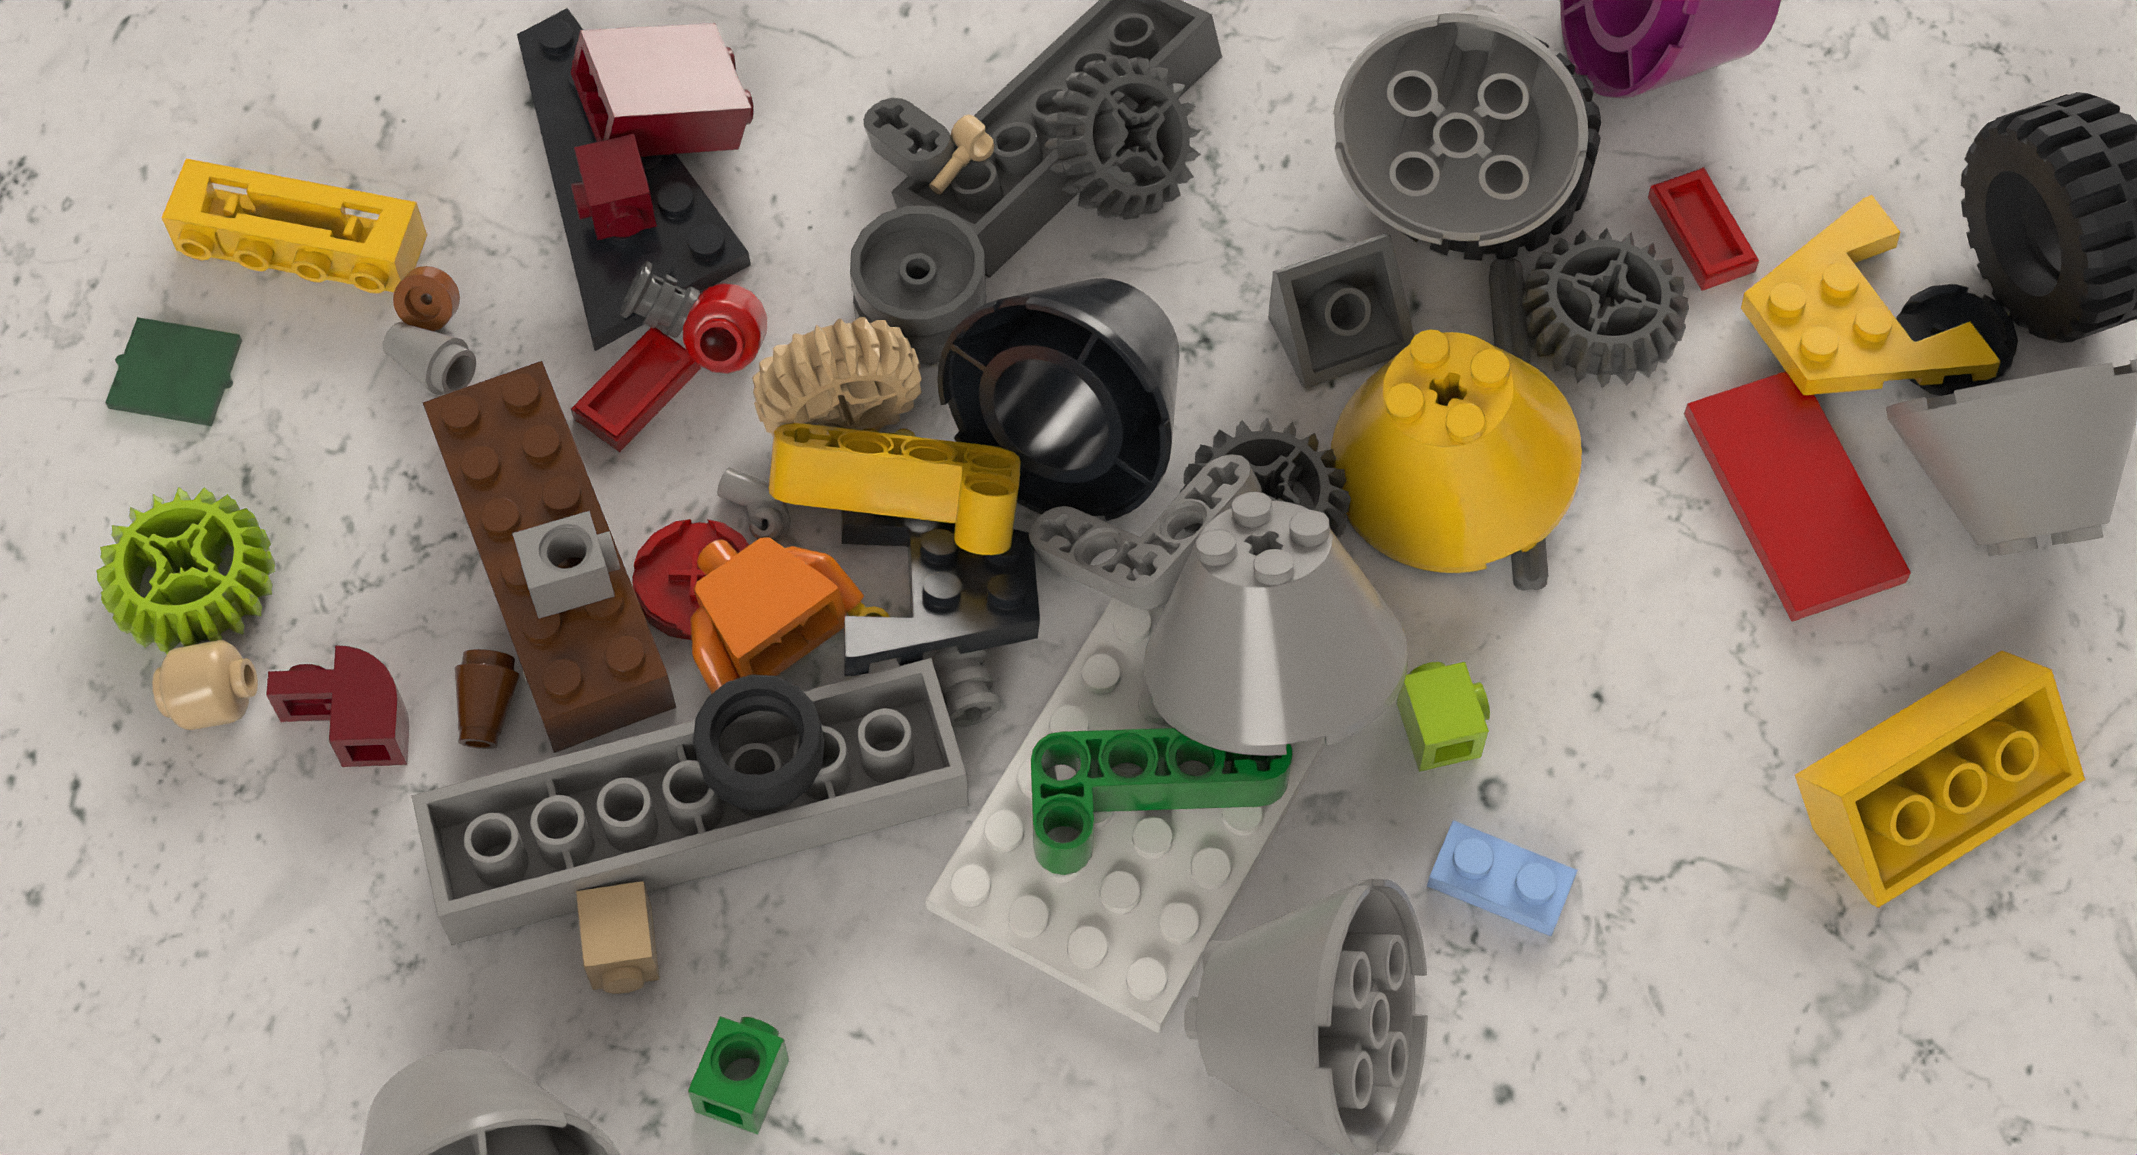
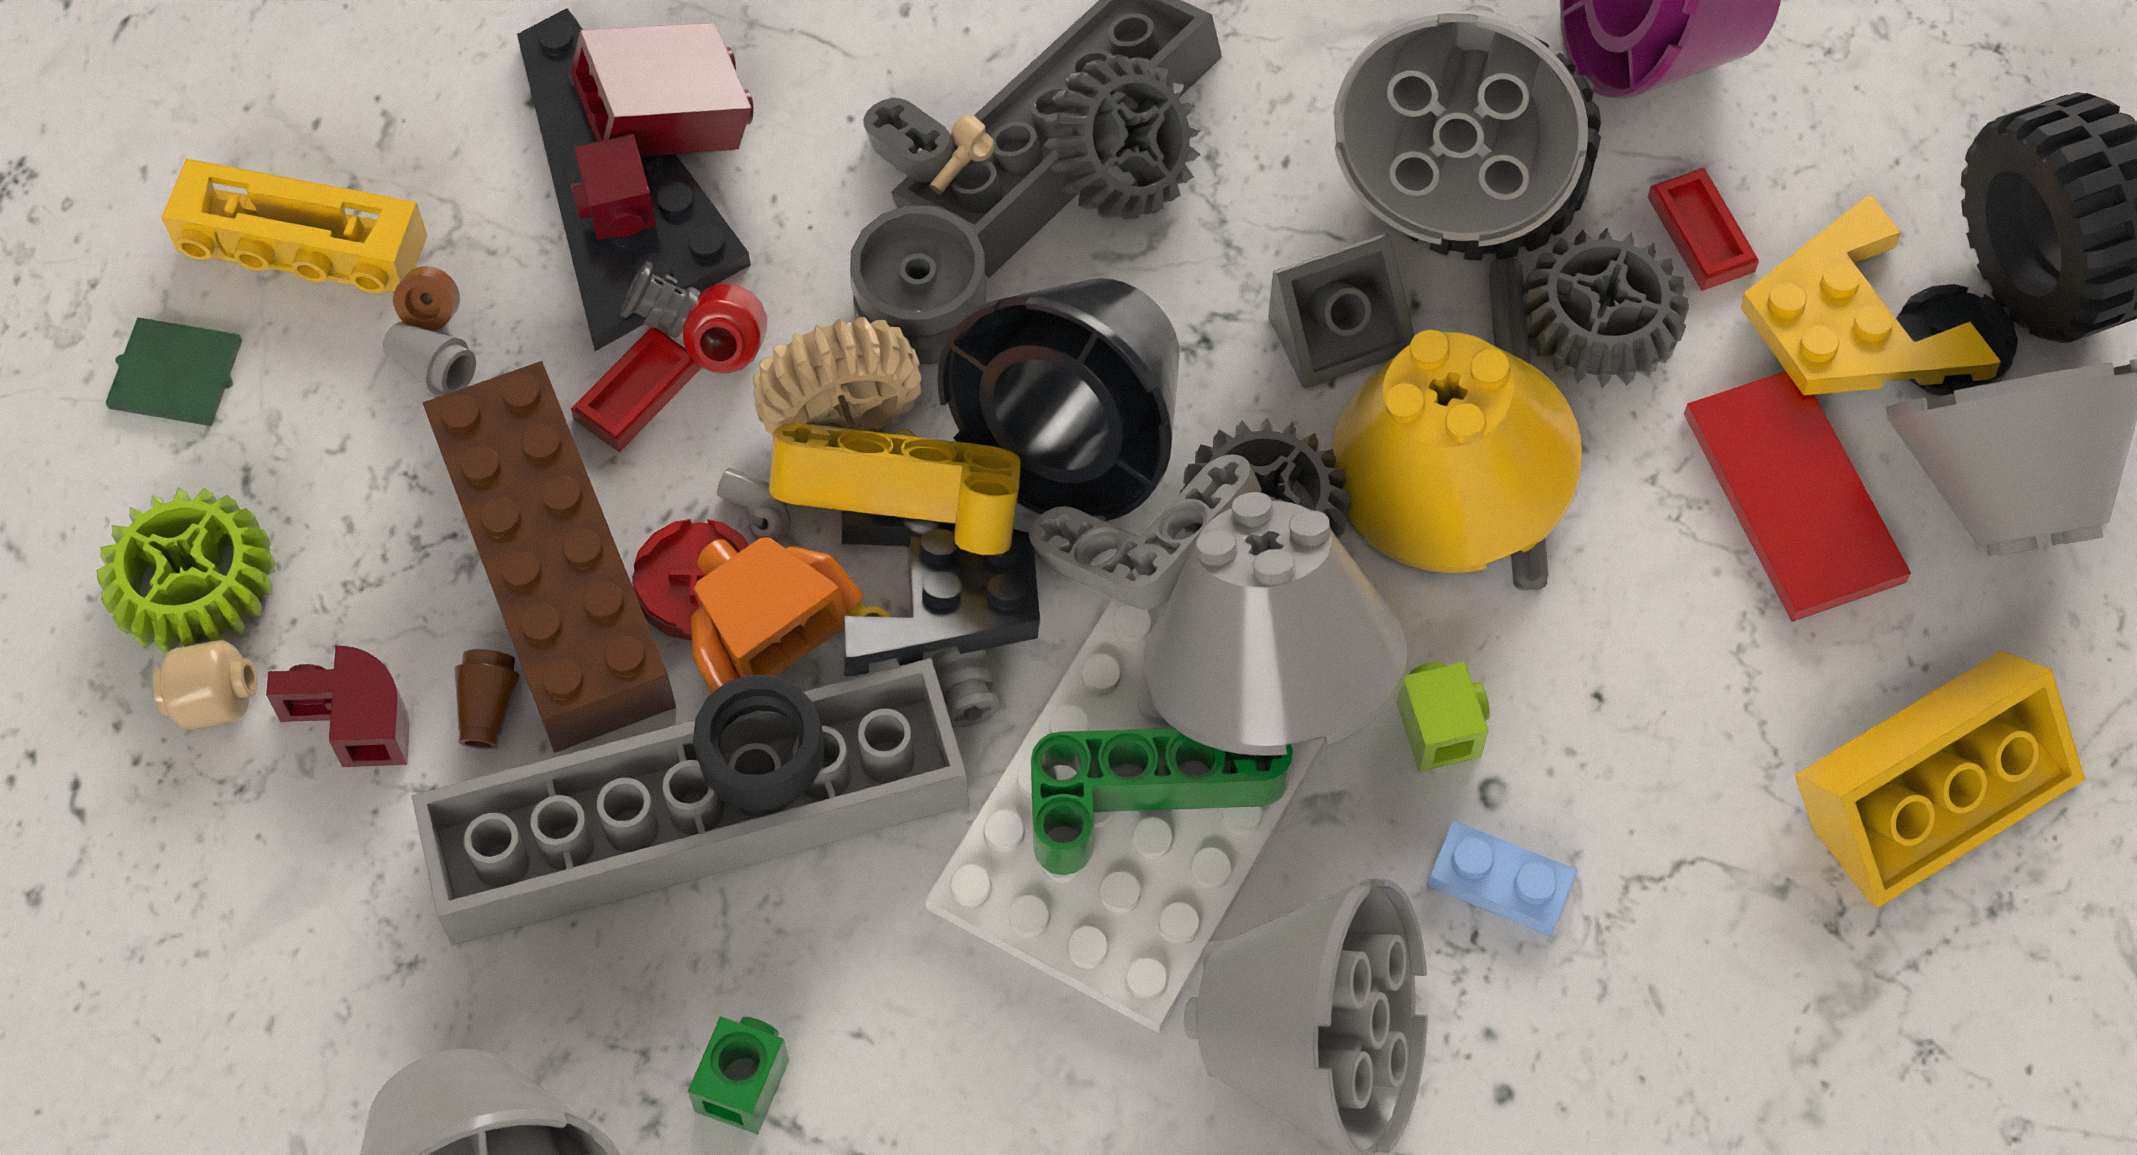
(550, 544): light grey brick -> none
(618, 937): tan brick -> none

